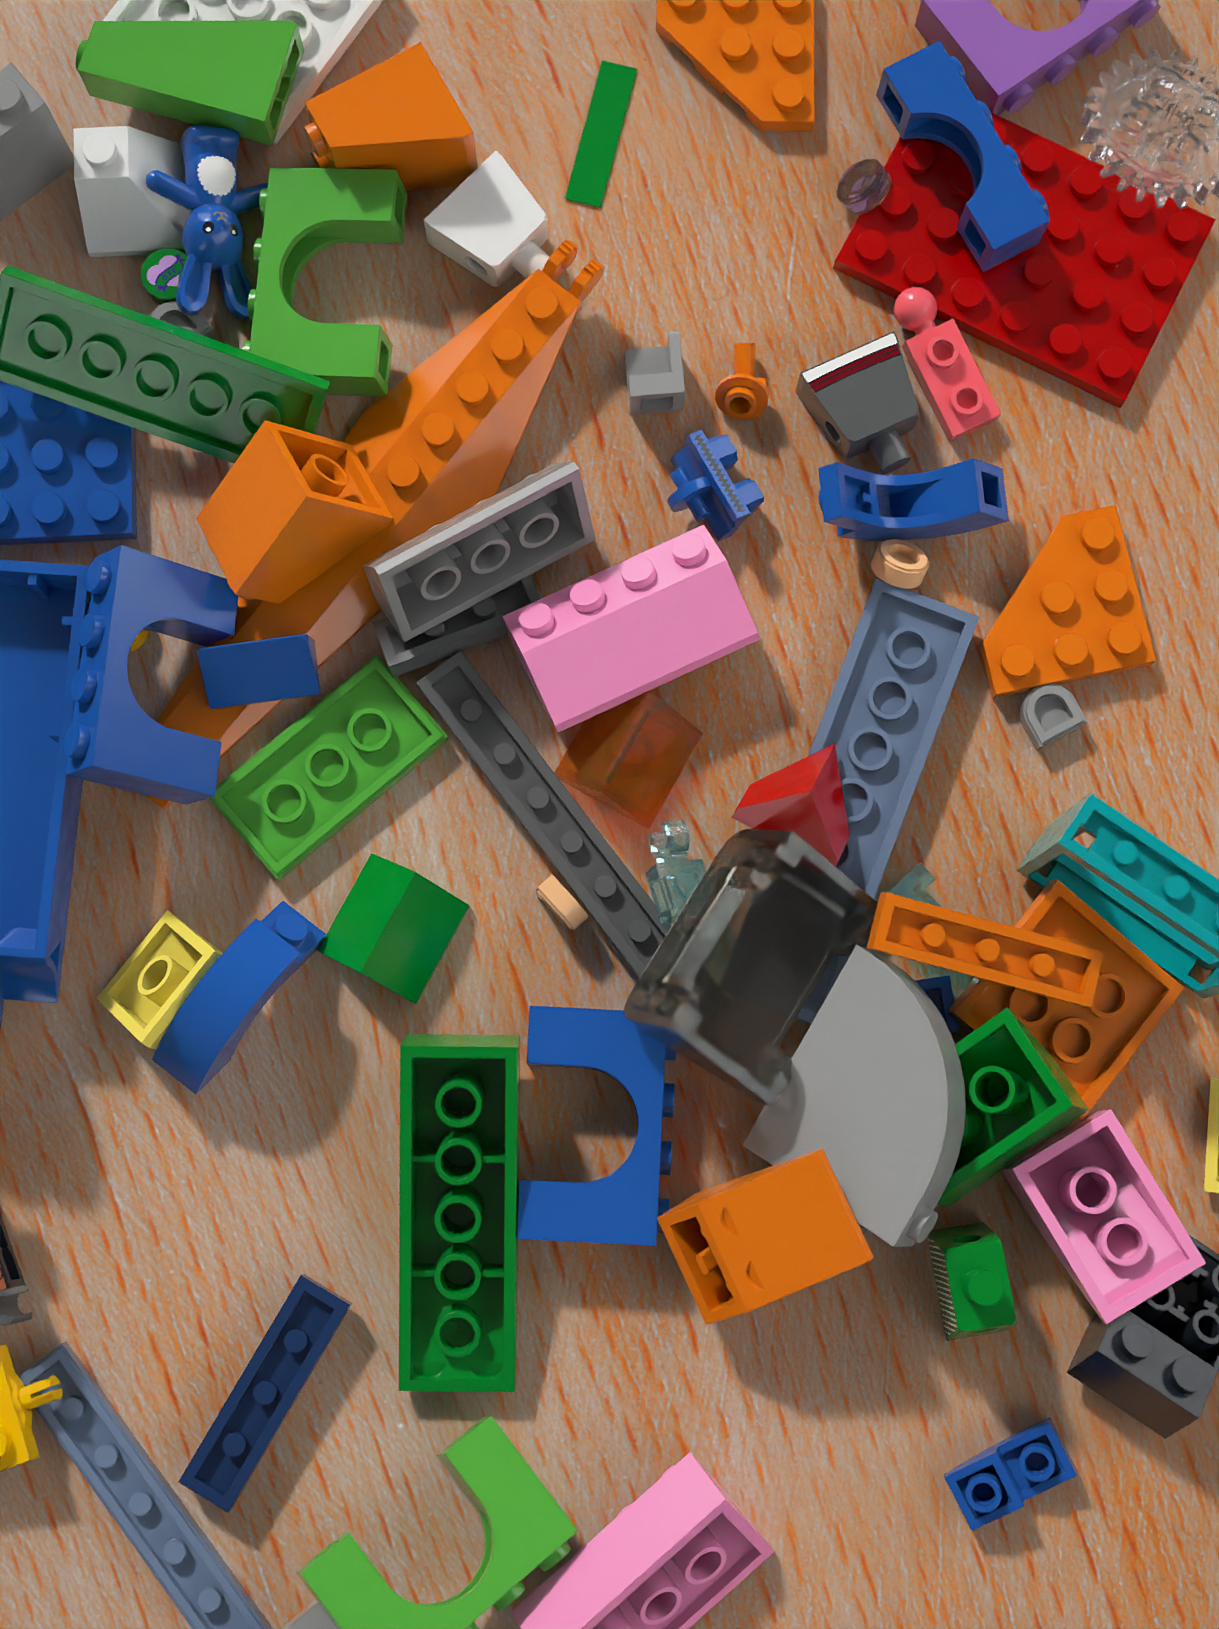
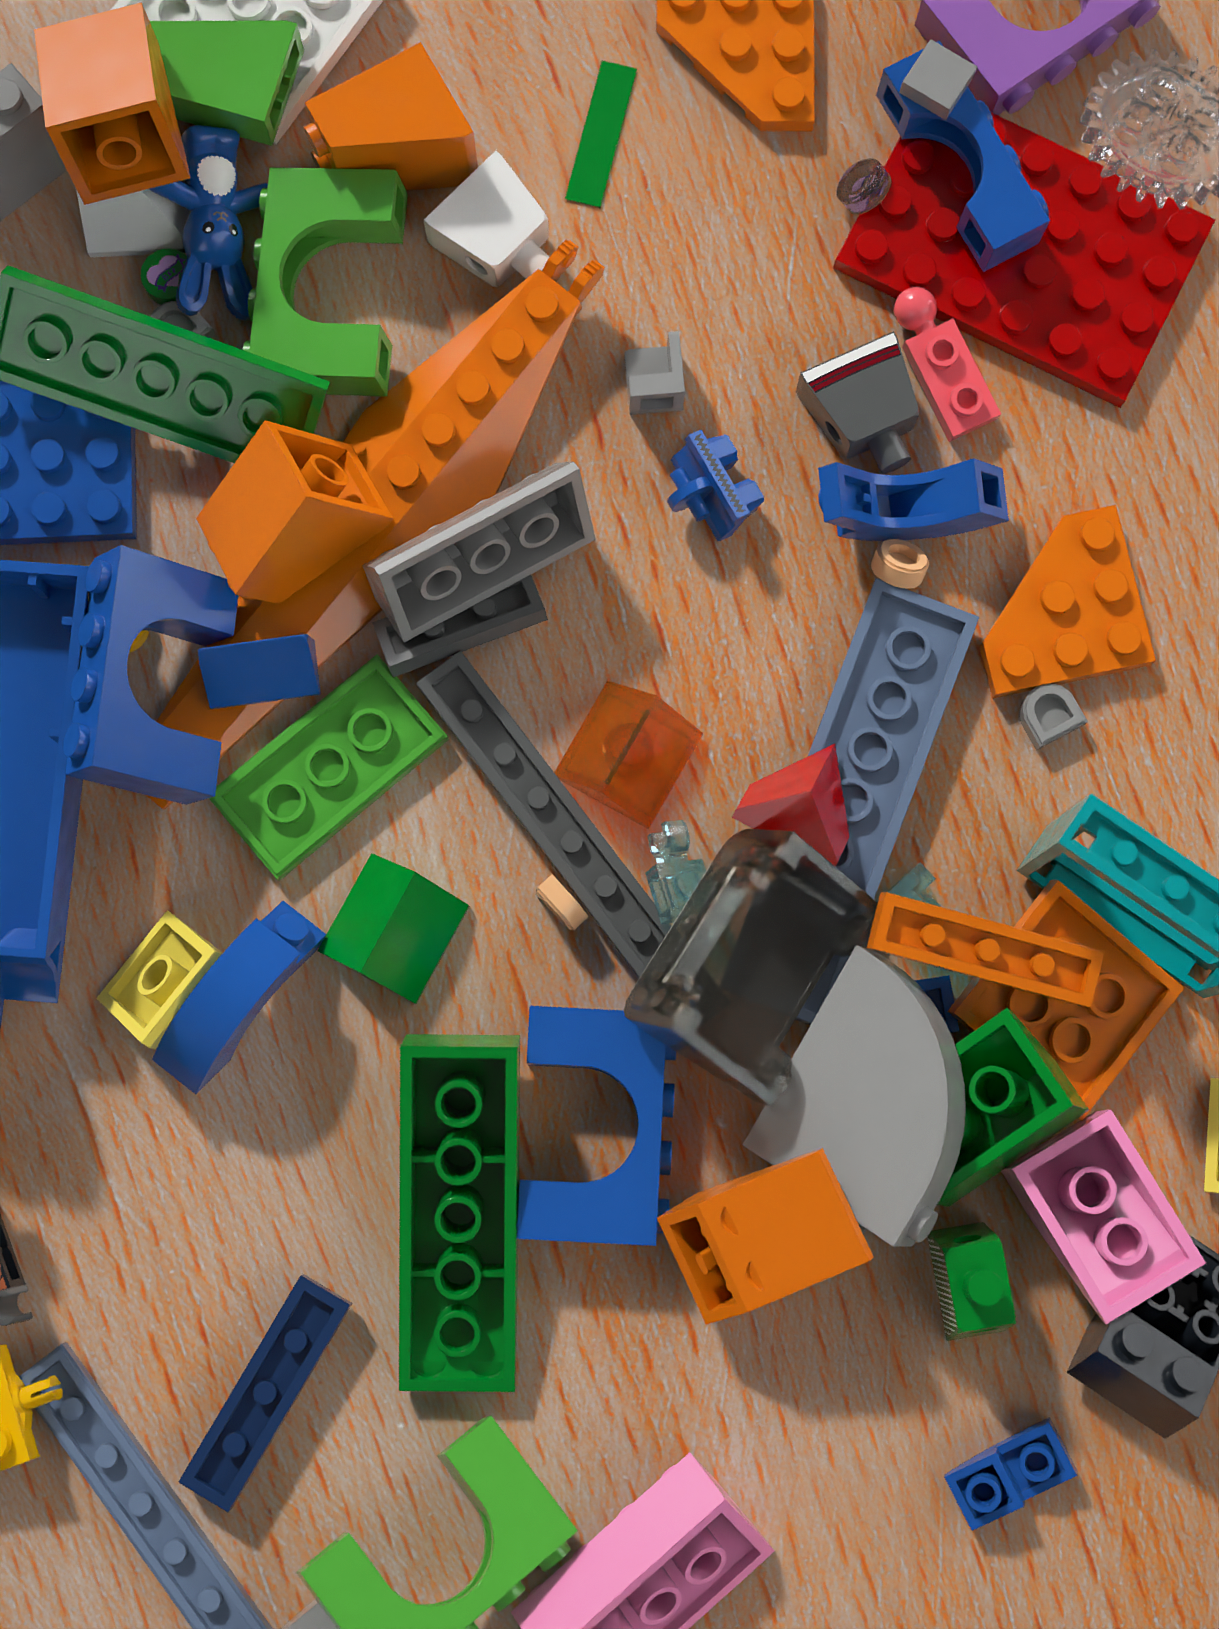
(109, 104): none -> orange slope
(631, 628): bright pink slope -> none
(742, 388): orange plate -> none
(938, 79): none -> light grey tile

